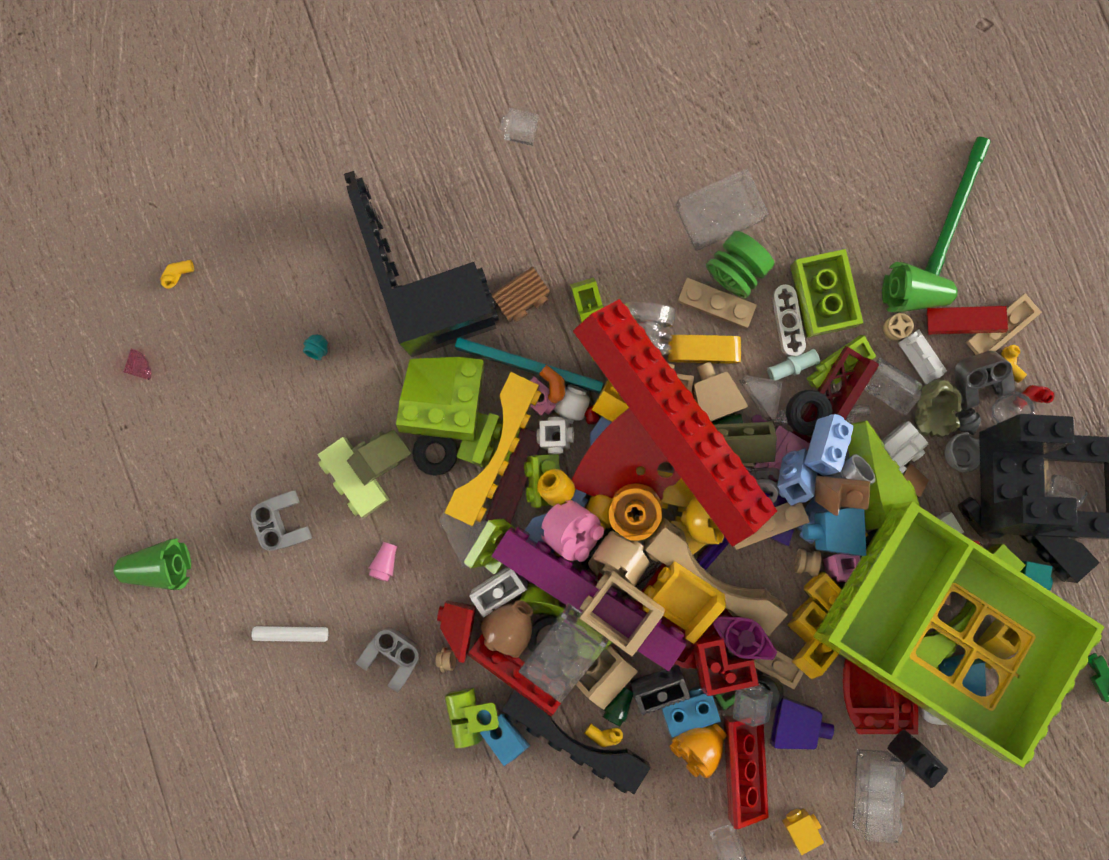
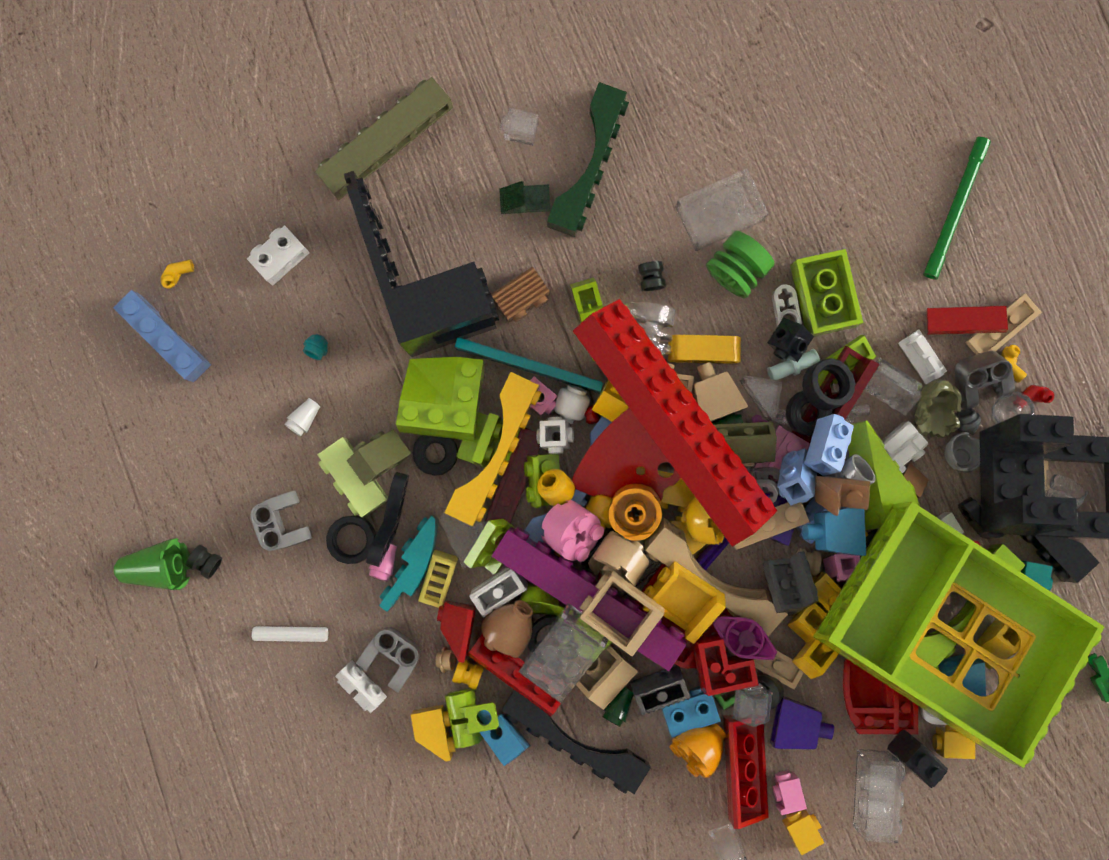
(137, 365): clear pink tile -> none
(161, 336): none -> medium blue arch
(204, 561): none -> pearl dark grey wheel
(277, 255): none -> white brick
(302, 418): none -> white cone
(331, 539): none -> black tyre
(353, 678): none -> white hinge
(386, 136): none -> olive brick
(391, 520): none -> black beam
(418, 555): none -> teal slope
(431, 731): none -> yellow slope
(444, 558): none -> light yellow slope
(468, 674): none -> yellow wheel
(524, 199): none -> clear green slope
(556, 384): orange arm -> none
(569, 207): none -> dark green arch
(604, 738): yellow arm -> none
(652, 276): none -> pearl dark grey wheel
(716, 303): tan plate -> none
(788, 792): none -> bright pink brick
(790, 340): none -> black brick
(790, 583): none -> dark grey bracket
(843, 376): none -> black tyre
(903, 324): tan wheel -> none
(915, 289): bright green cone -> none
(952, 744): none -> yellow brick

